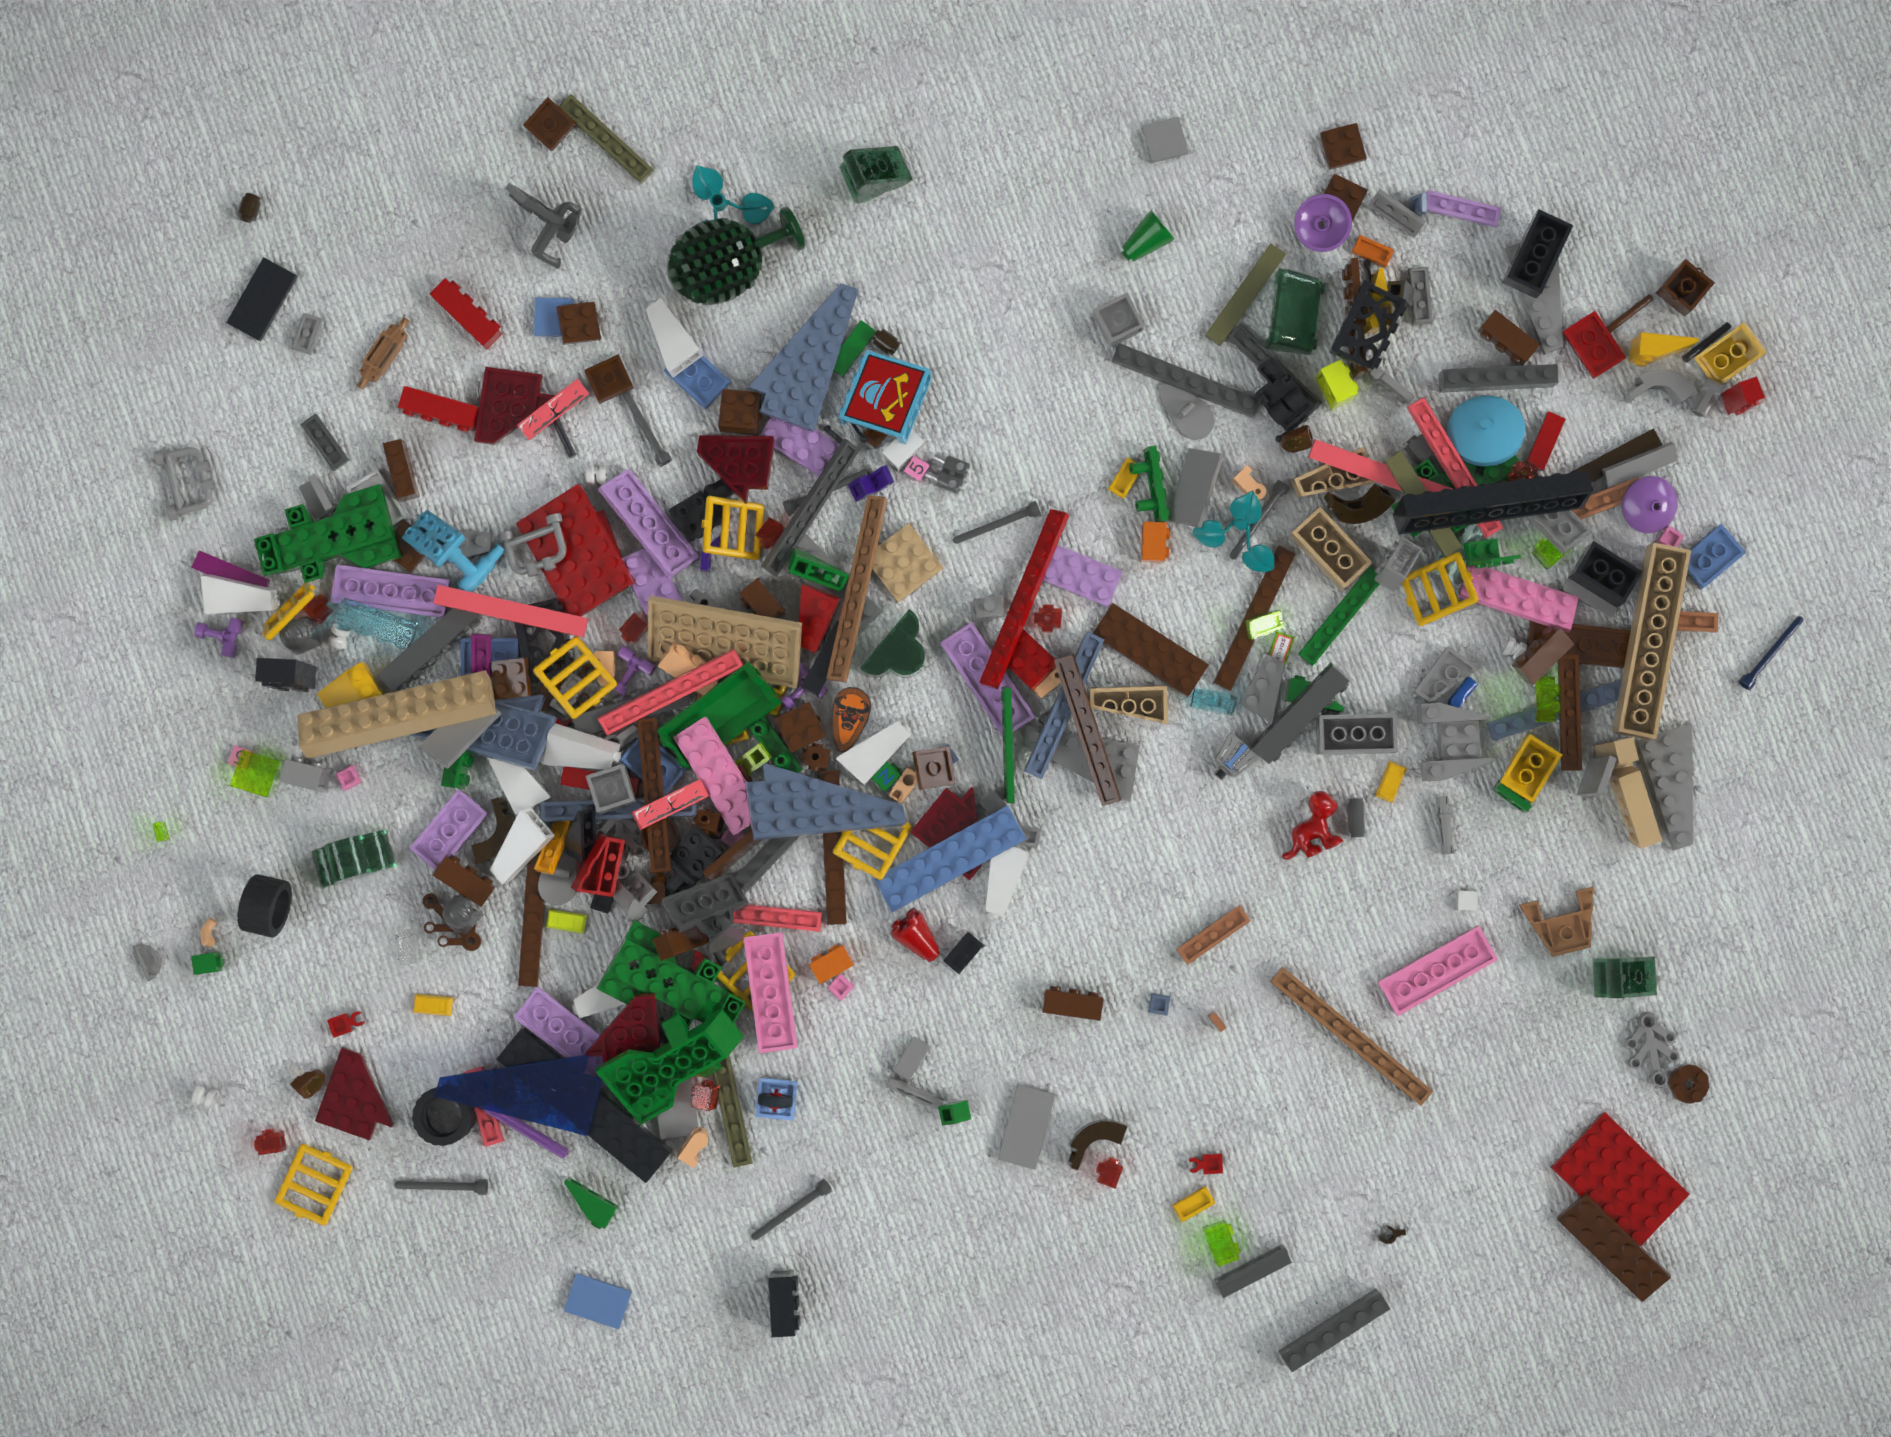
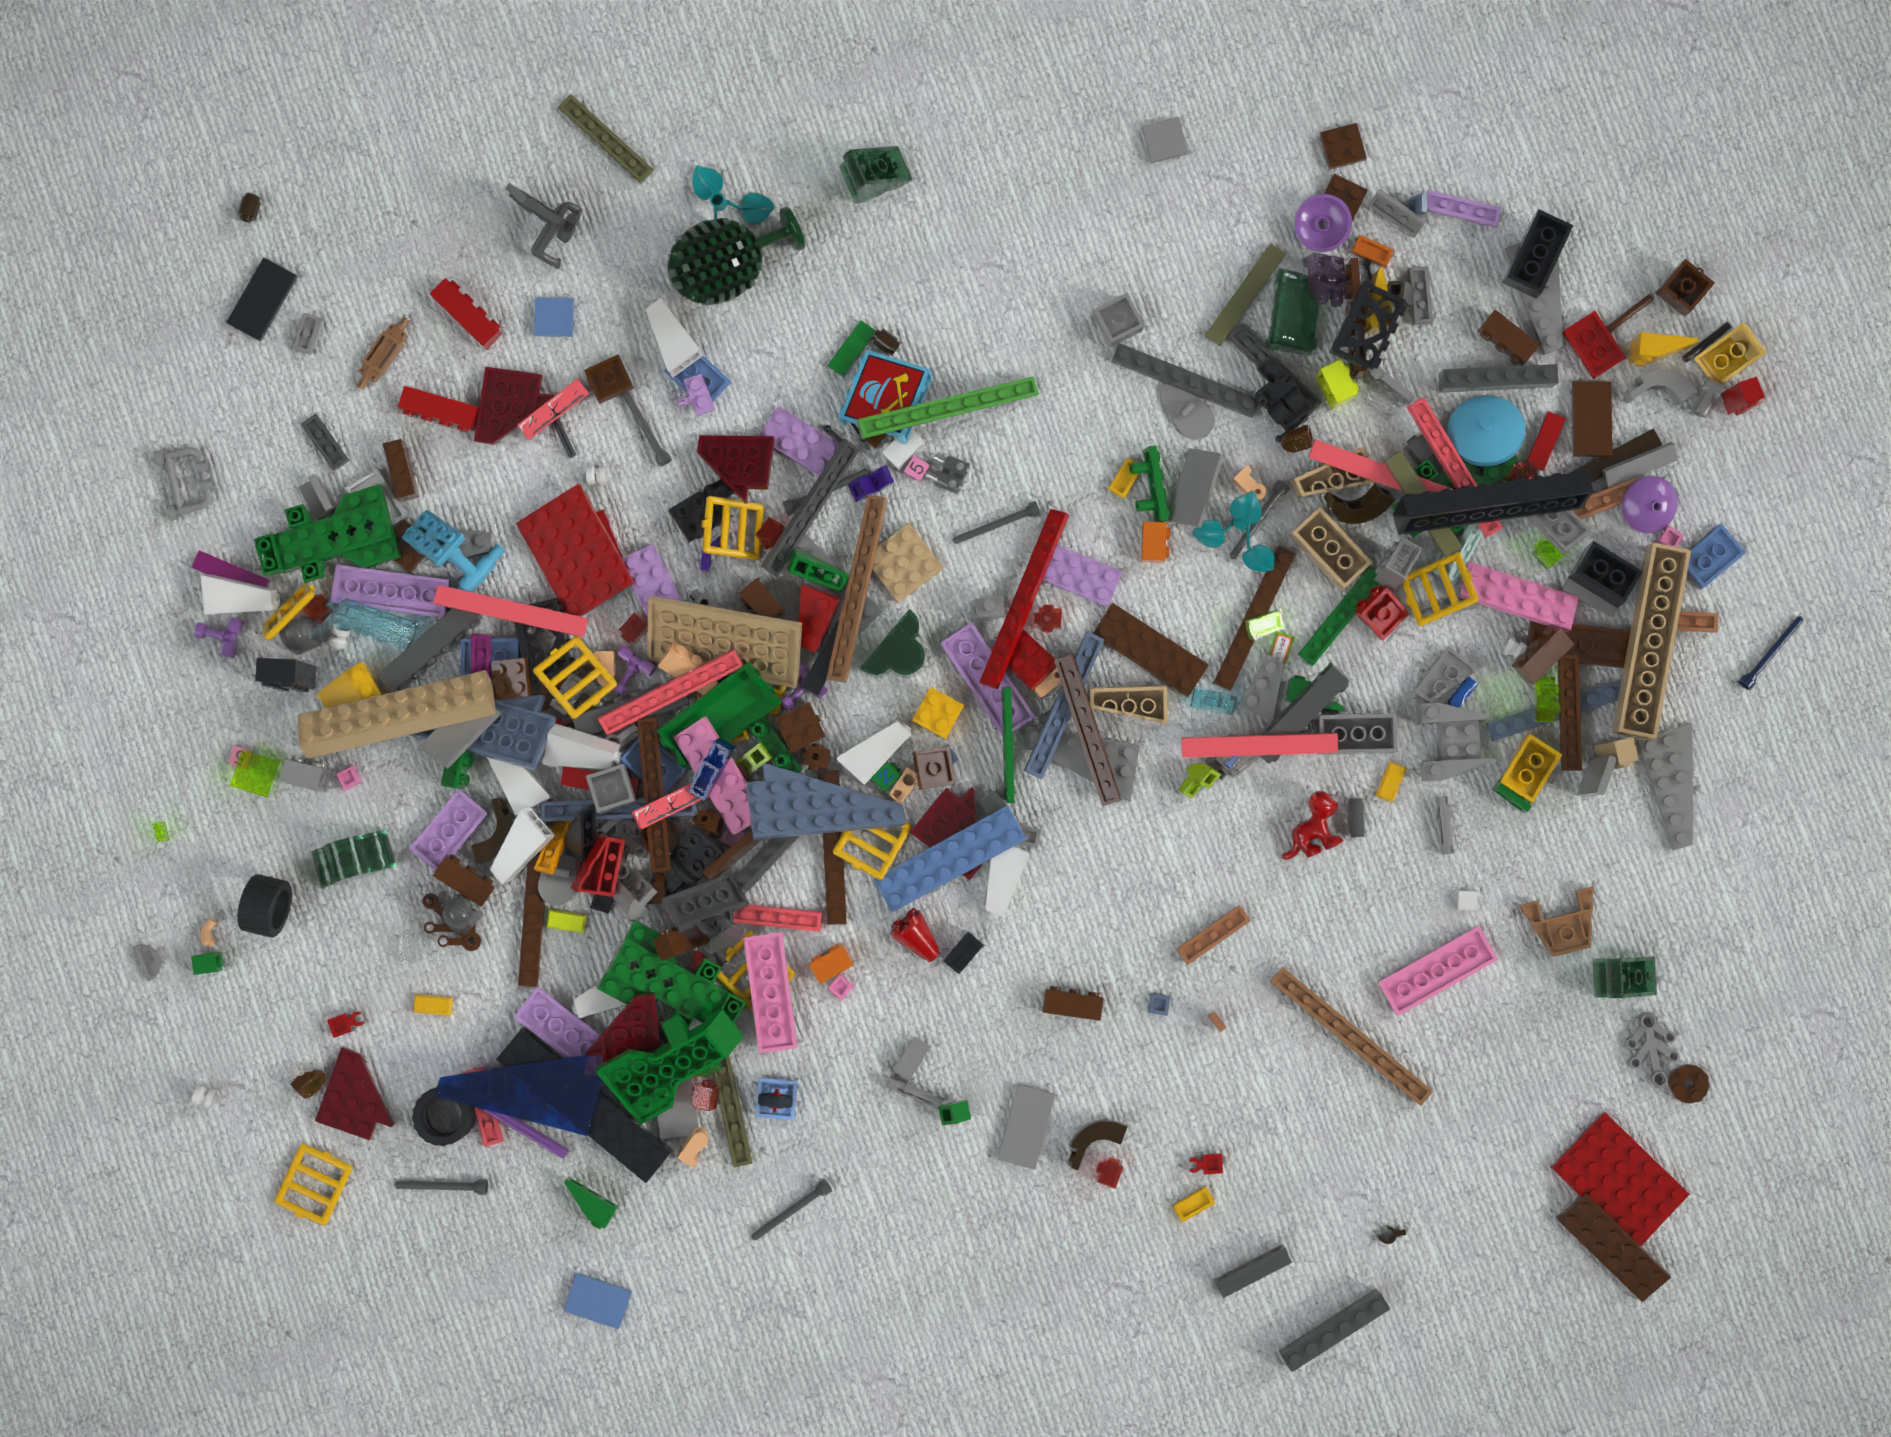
(270, 1142): clear red brick -> none
(547, 563): light grey bar -> none
(549, 124): reddish brown plate -> none
(578, 323): reddish brown plate -> none
(648, 523): lavender plate -> none
(697, 395): none -> lavender plate
(711, 768): none -> clear blue slope
(740, 412): reddish brown brick -> none
(784, 1303): black brick -> none
(803, 368): sand blue wing -> none
(849, 716): shield -> none
(938, 713): none -> yellow brick
(947, 407): none -> bright green plate
(1146, 238): green cone -> none
(1199, 776): none -> lime brick
(1221, 1243): clear neon green brick -> none
(1259, 745): none -> coral tile
(1326, 278): none -> clear purple hips
(1381, 611): none -> red plate
(1484, 552): green bracket -> none
(1592, 419): none -> reddish brown tile
(1635, 806): tan wedge -> none

